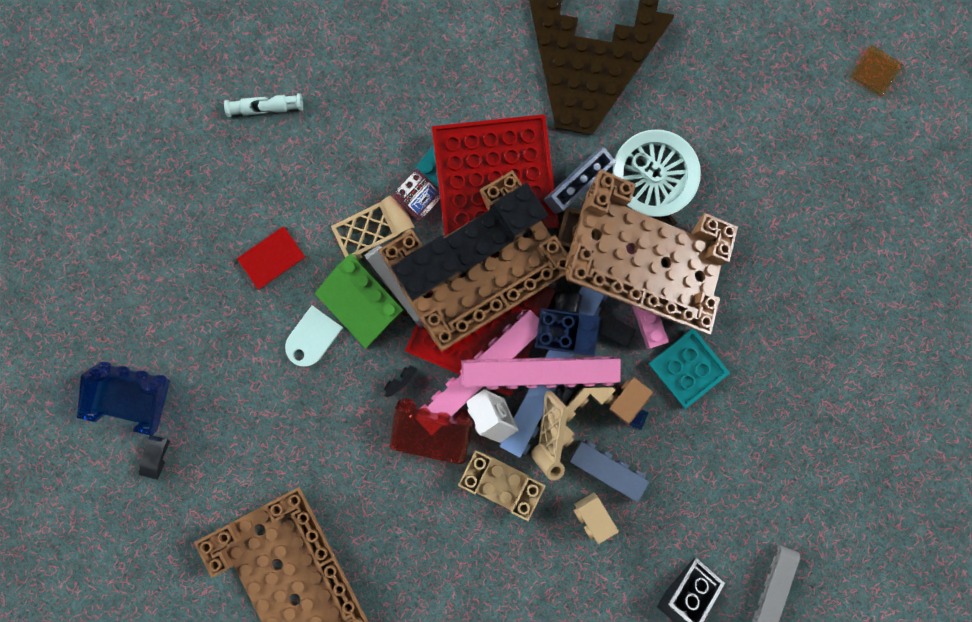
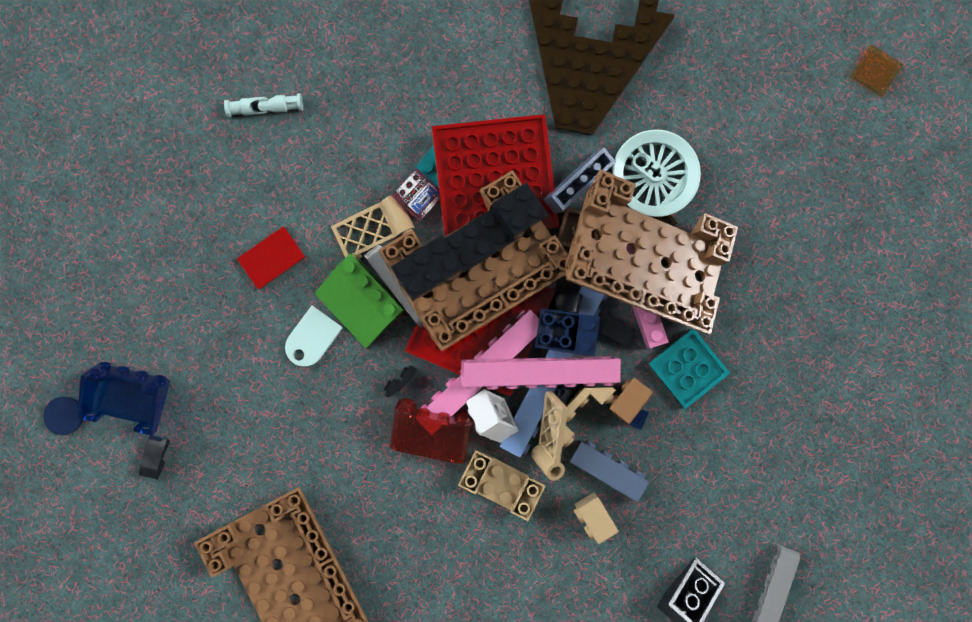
(61, 415): none -> dark blue tile

